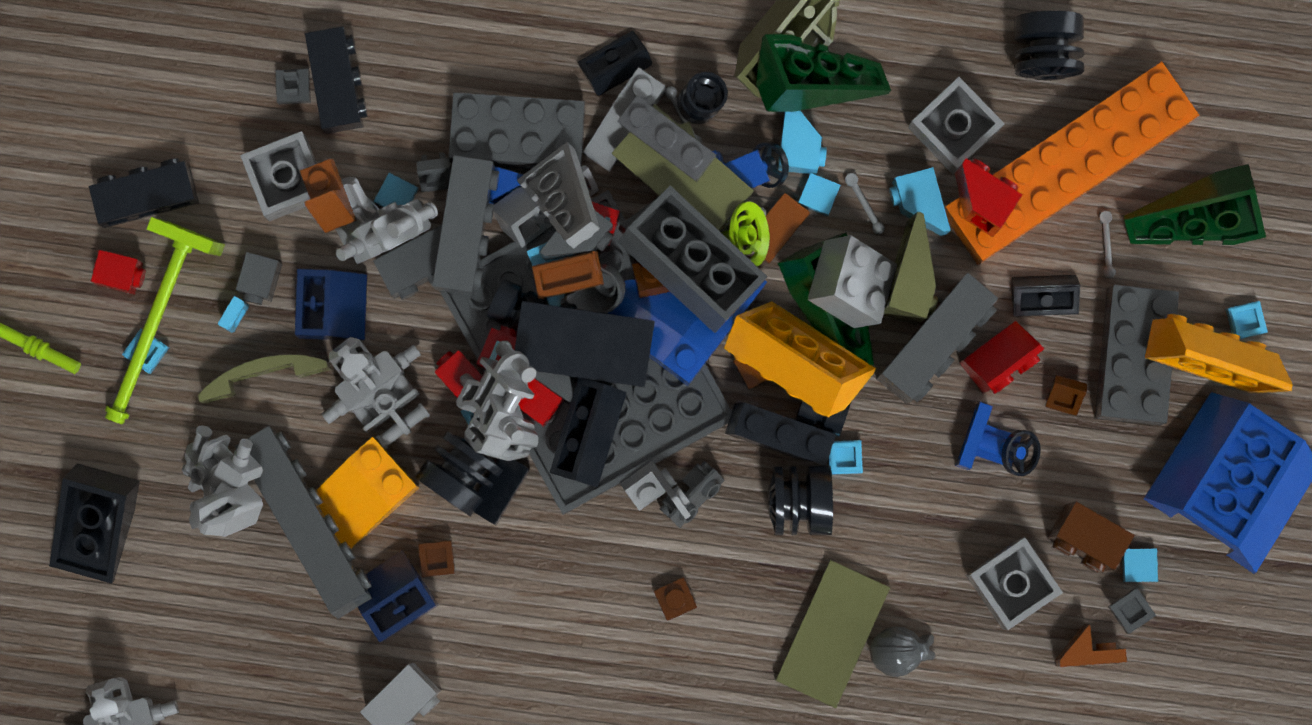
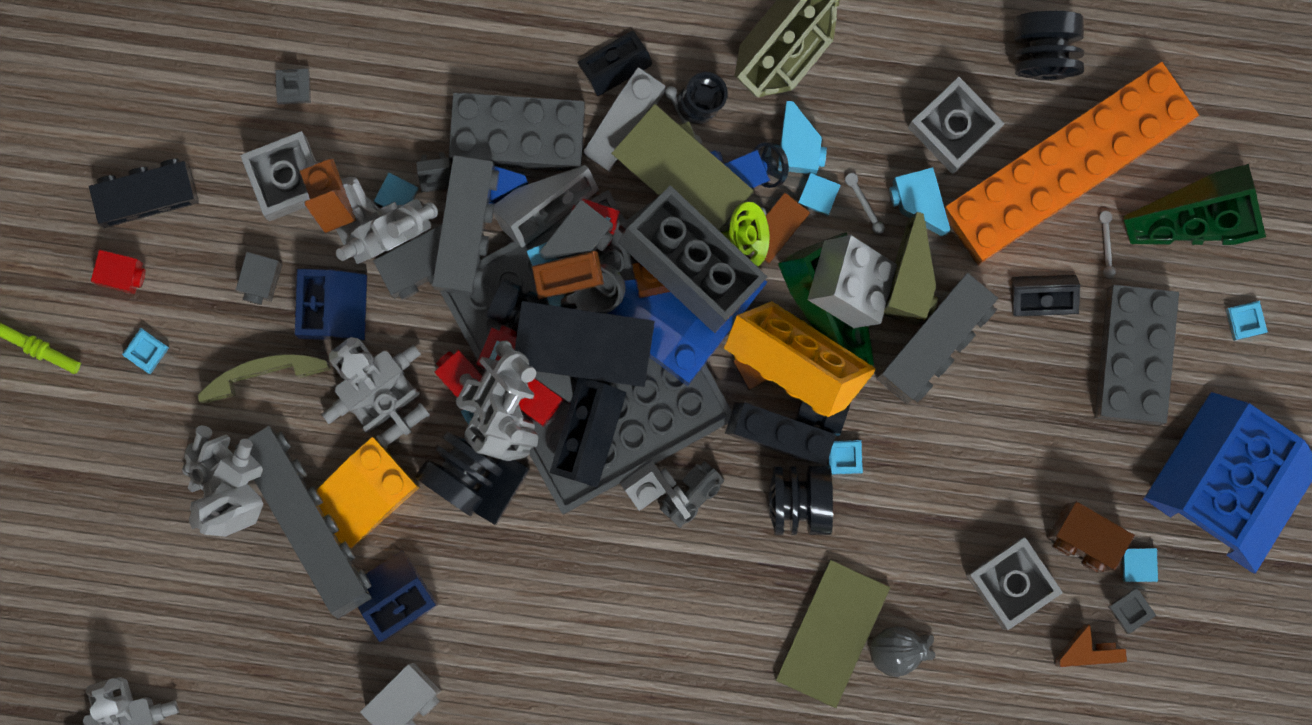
(93, 522): black slope -> none
(183, 242): lime tile -> none
(233, 314): medium azure tile -> none
(335, 80): black brick -> none
(436, 559): reddish brown plate -> none
(562, 195): light grey wing -> none
(666, 138): flat silver plate -> none
(675, 599): reddish brown plate -> none
(807, 77): dark green wedge -> none
(984, 197): red slope -> none
(996, 444): blue piece -> none
(1000, 357): red slope -> none
(1066, 395): reddish brown plate -> none
(1216, 356): light orange slope -> none

